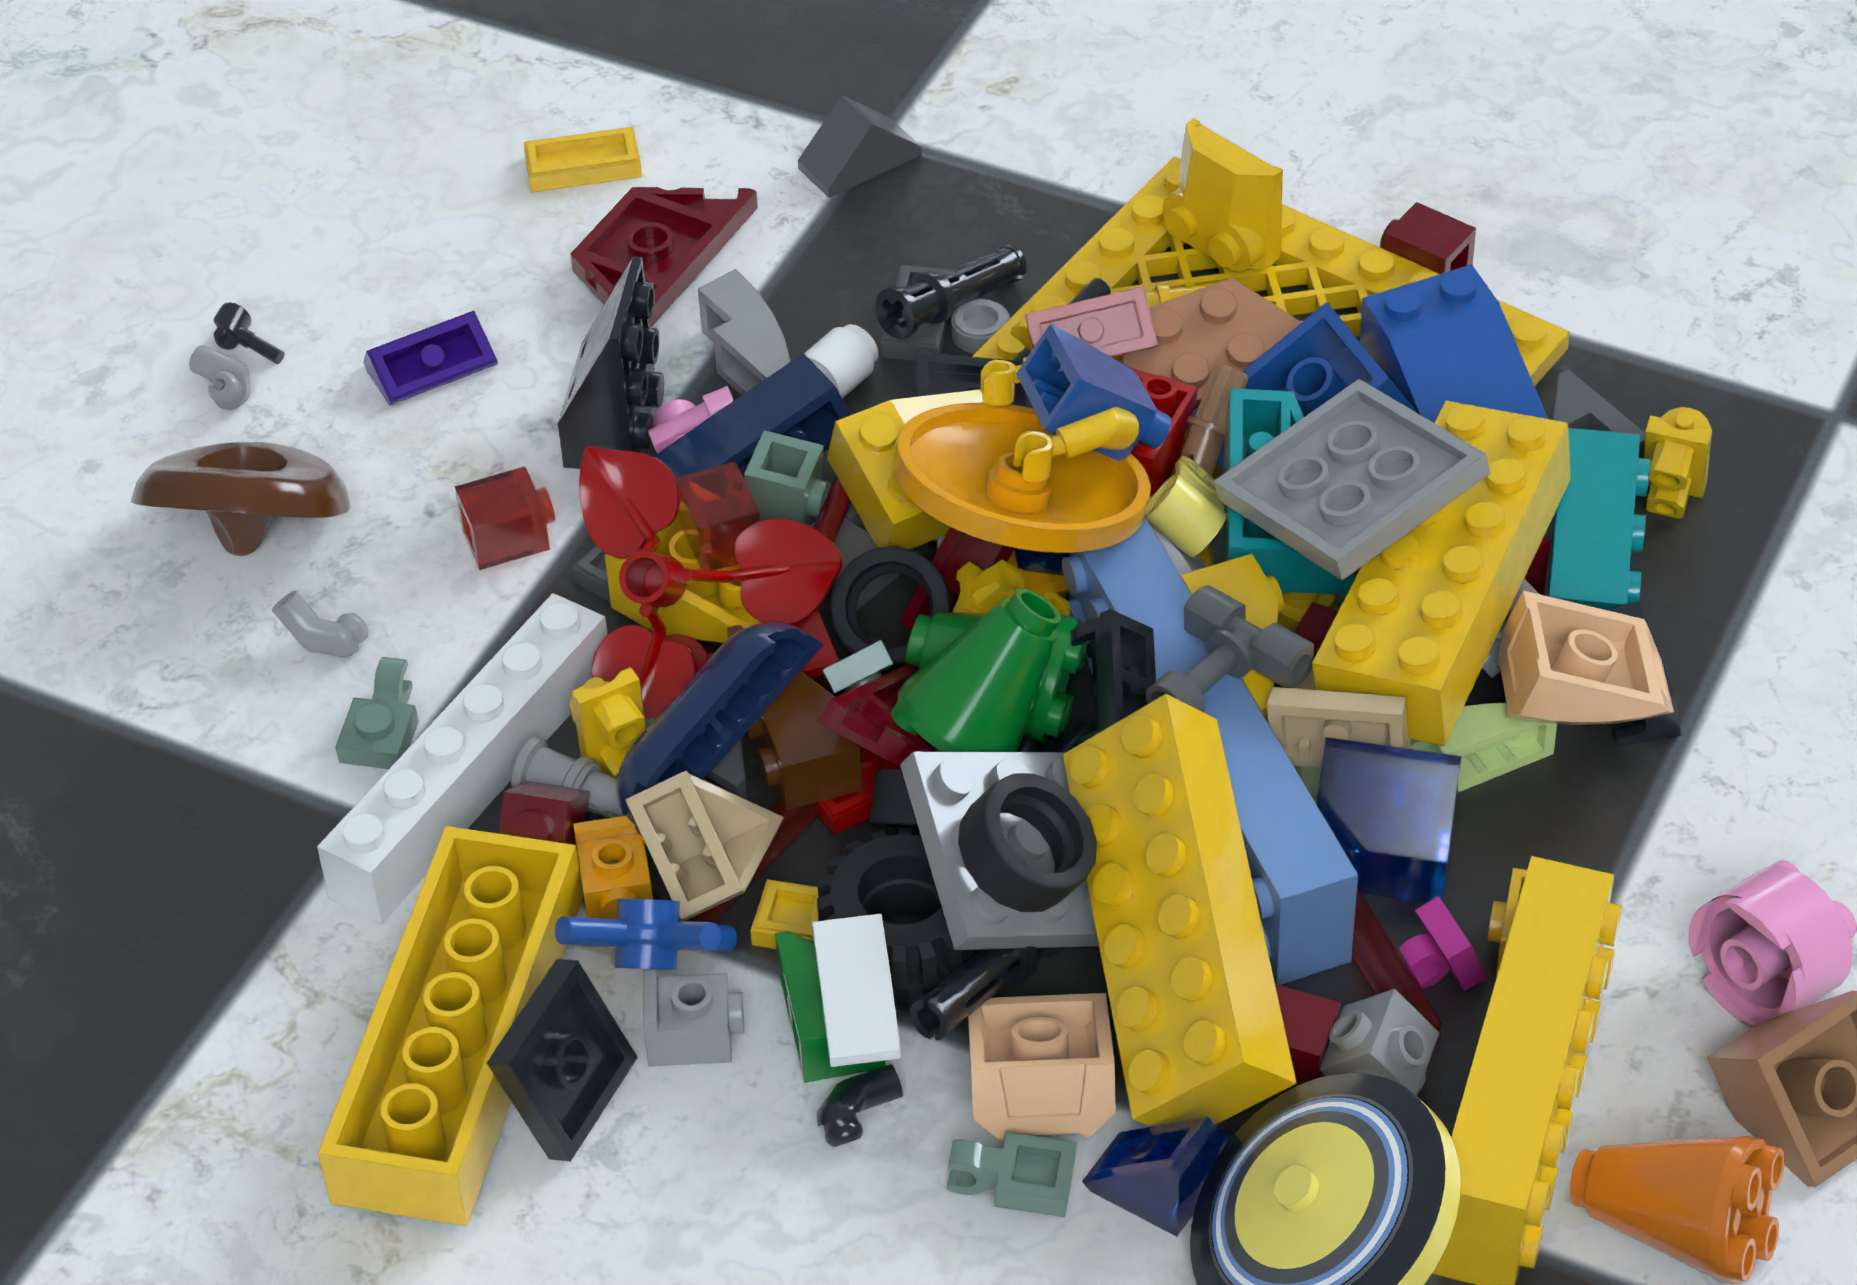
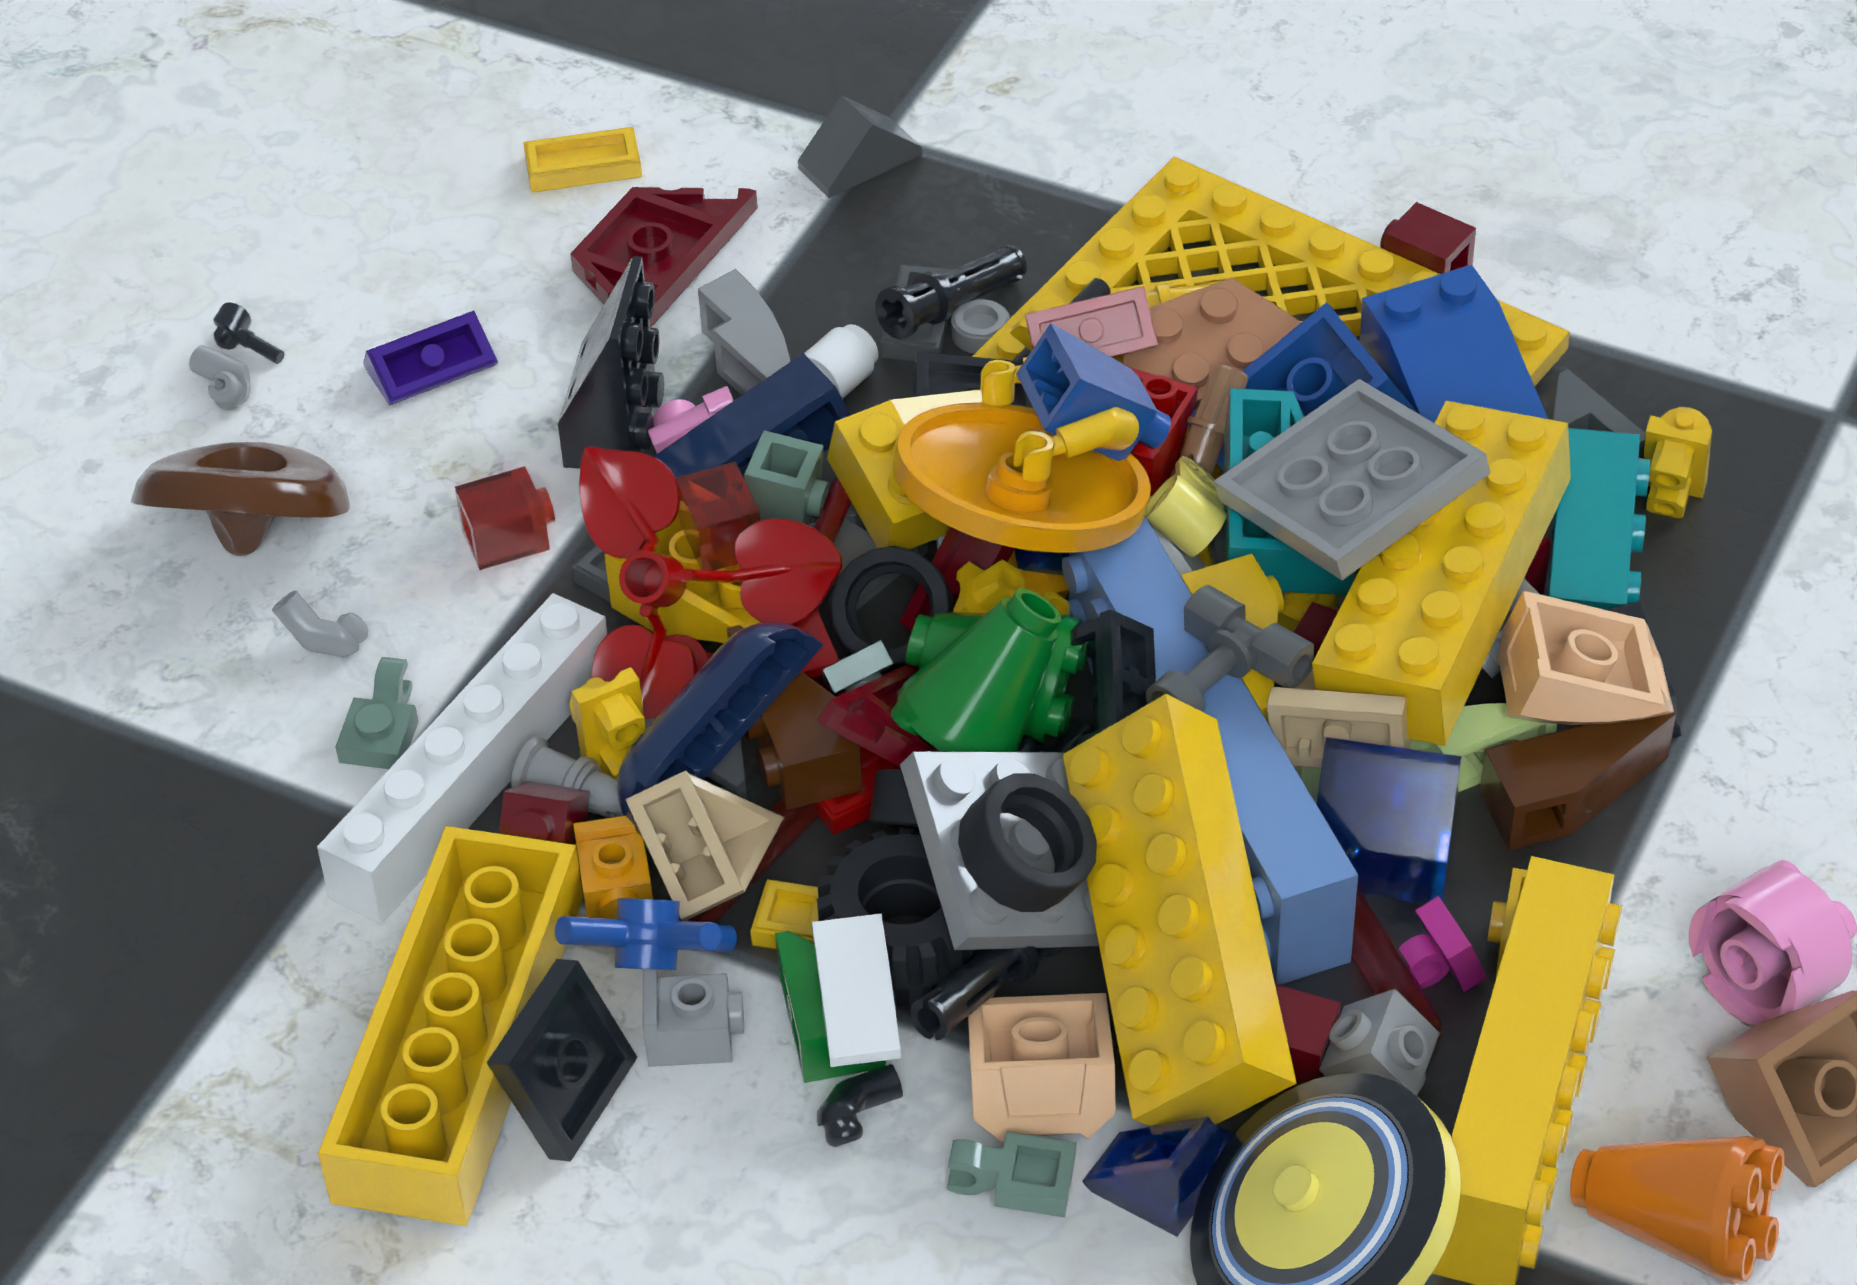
(1226, 202): yellow slope -> none
(1566, 778): none -> reddish brown slope

